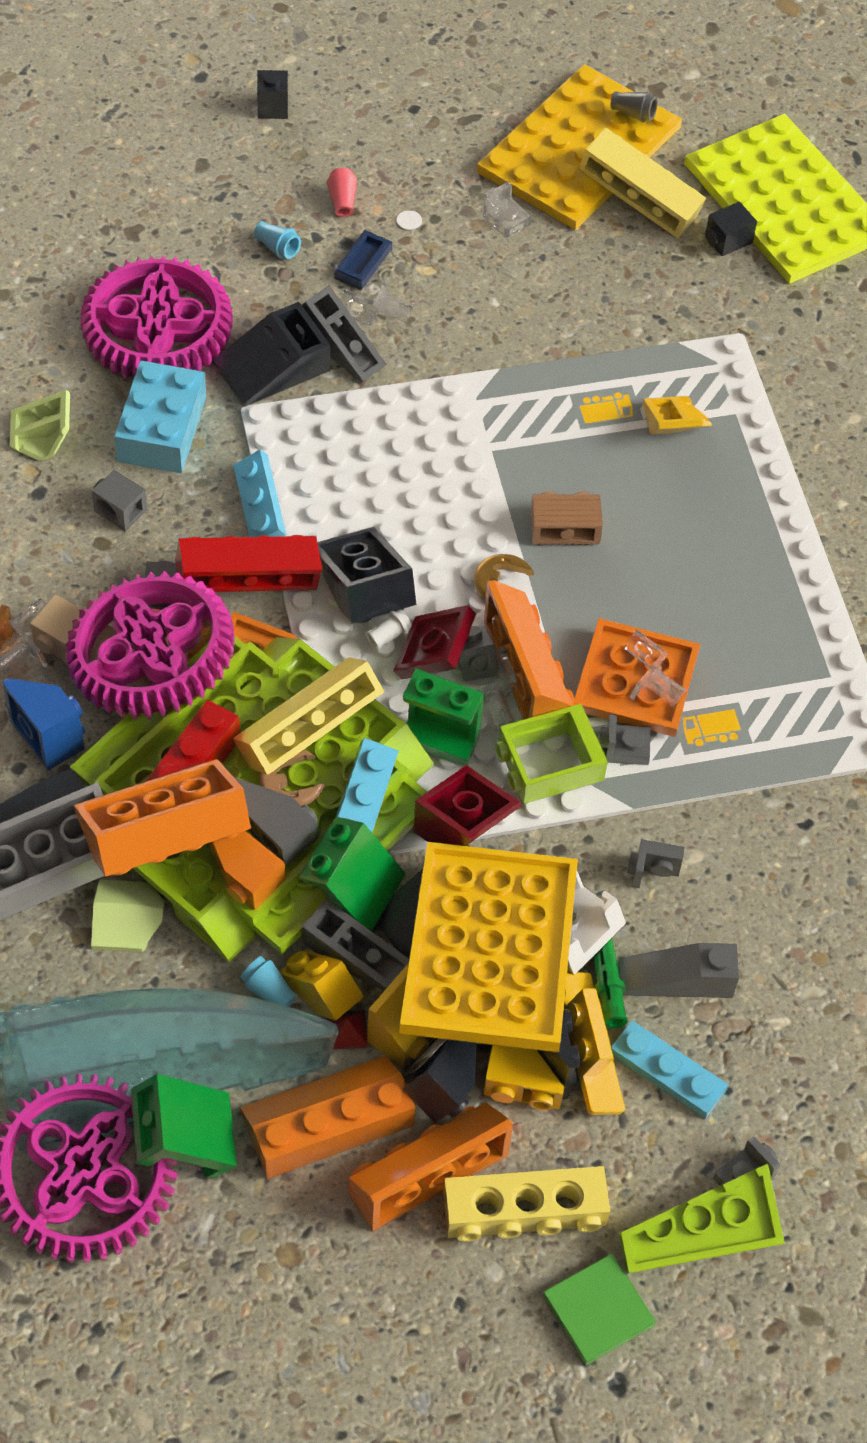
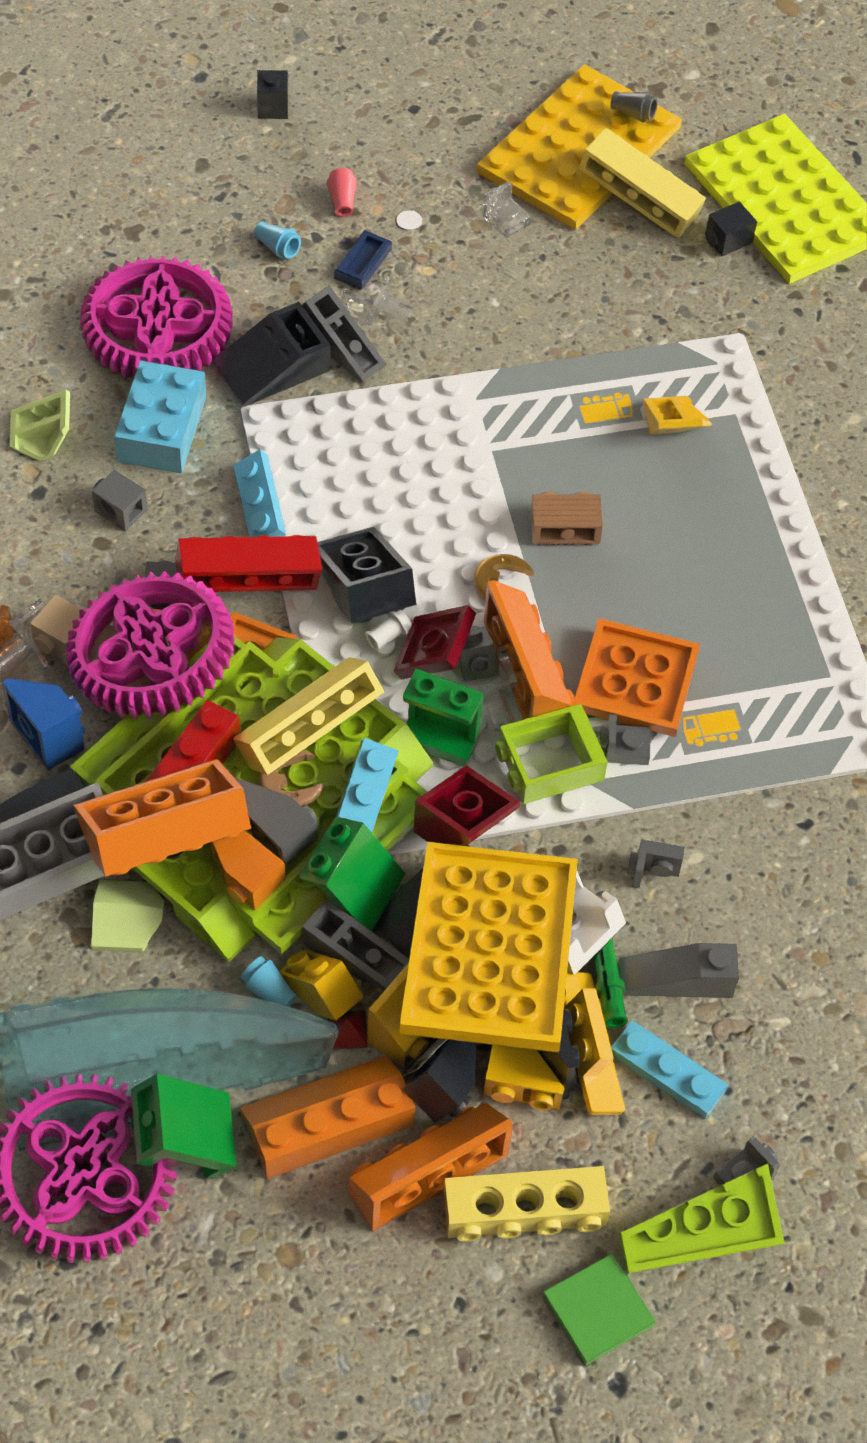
(654, 677): clear bracket -> none

